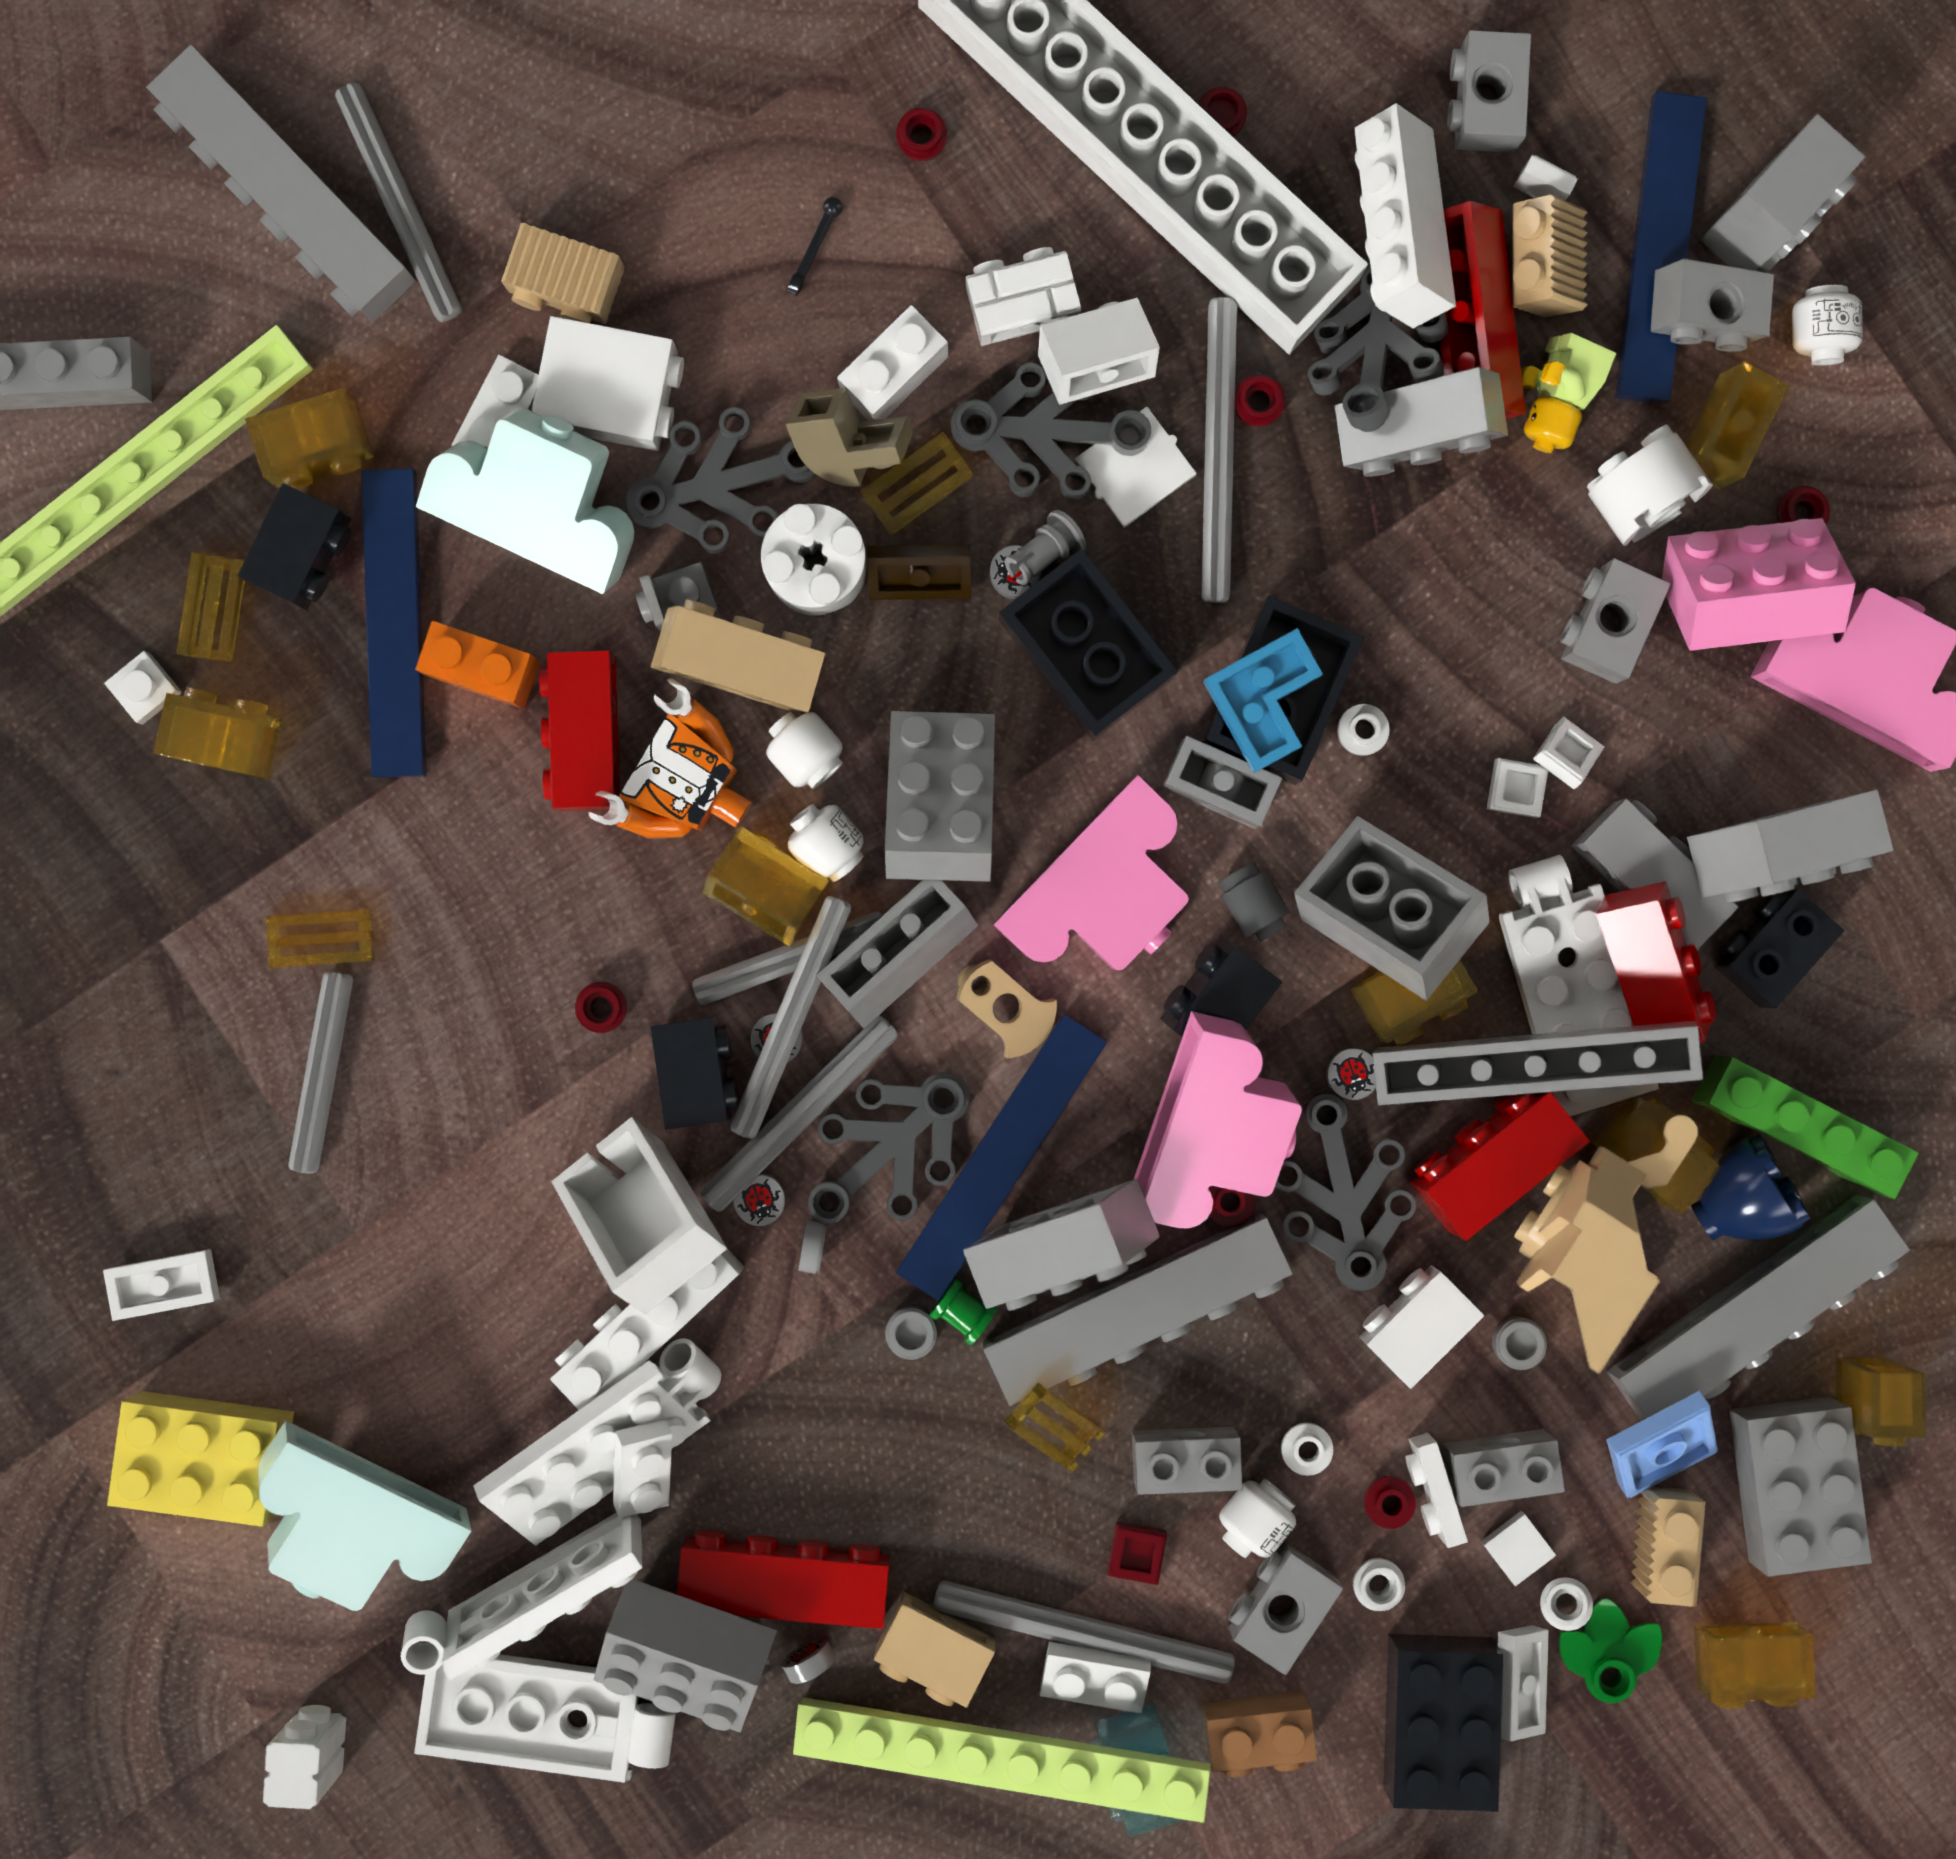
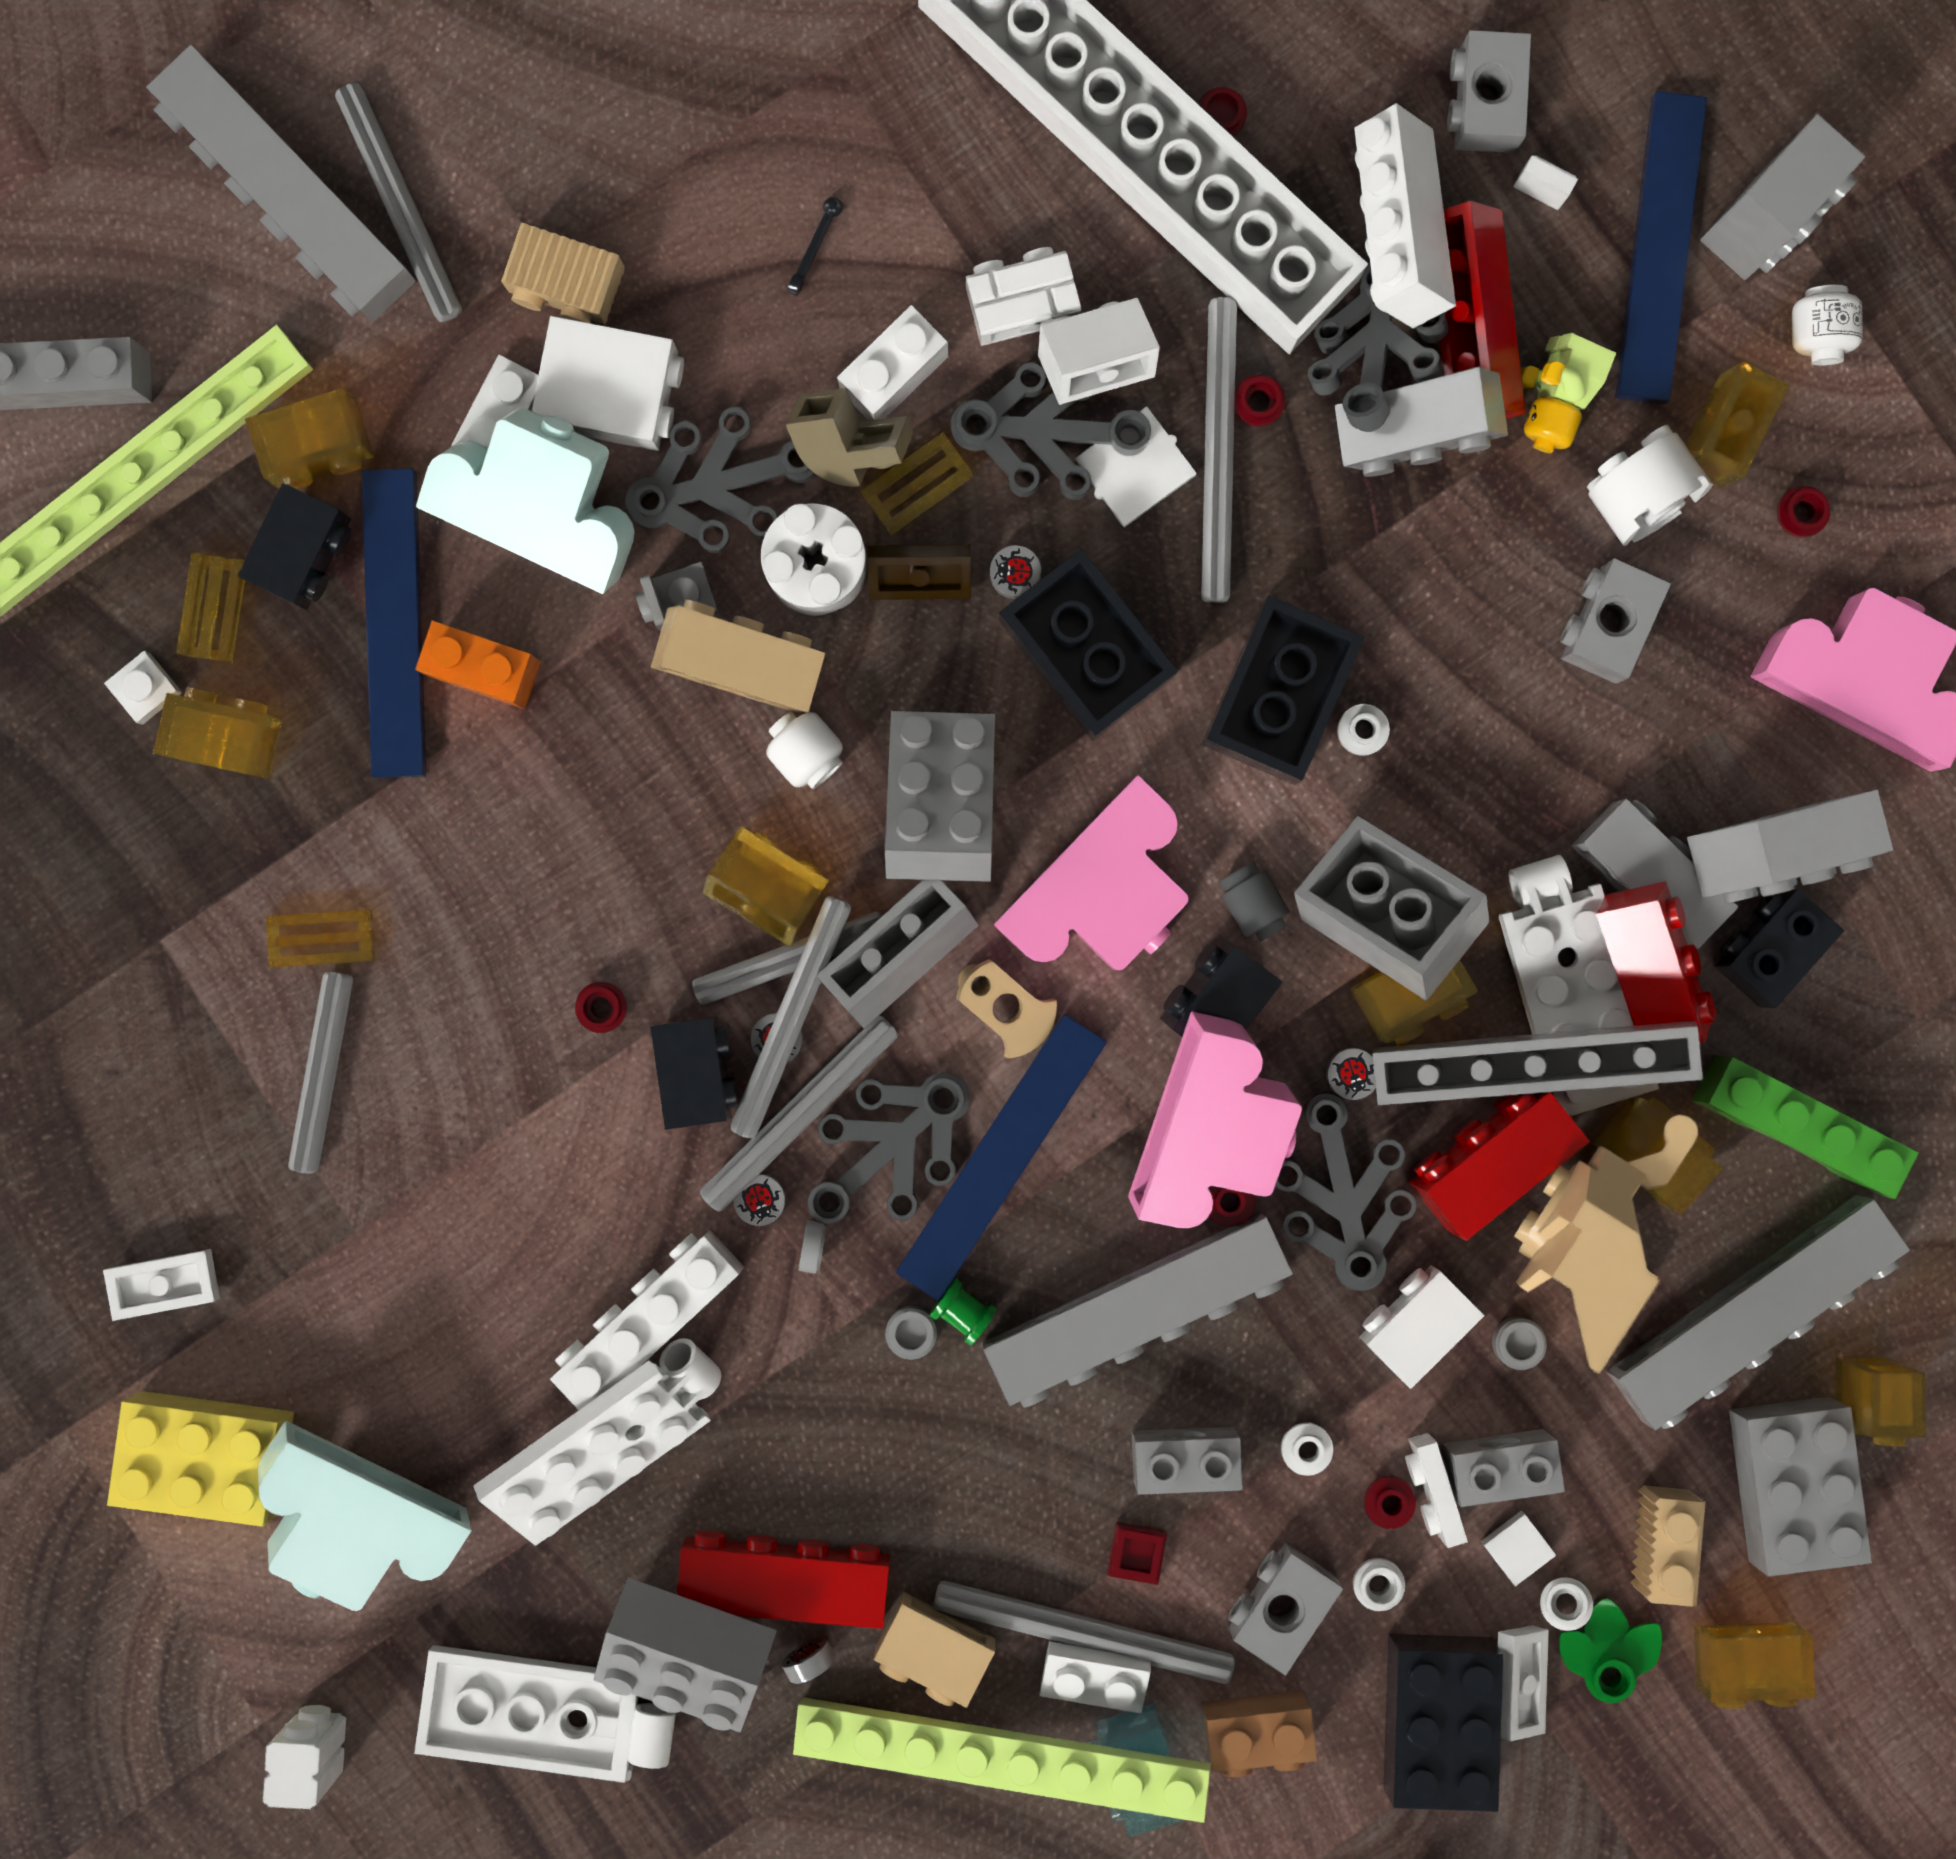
(525, 1600): white hinge -> none
(580, 729): red brick -> none
(642, 1226): white piece -> none
(642, 1468): white plate -> none
(679, 776): torso -> none
(826, 841): white head -> none
(921, 119): dark red plate -> none
(1052, 544): light grey pin -> none
(1062, 1246): light grey brick -> none
(1075, 1442): clear yellow tile -> none
(1221, 783): light grey brick -> none
(1249, 695): dark azure plate -> none
(1257, 1519): white head -> none
(1517, 788): white tile -> none
(1549, 256): tan brick -> none
(1568, 752): white tile -> none
(1663, 1444): light blue tile -> none
(1738, 299): light grey brick -> none
(1748, 1198): dark blue piece -> none
(1757, 584): bright pink brick -> none

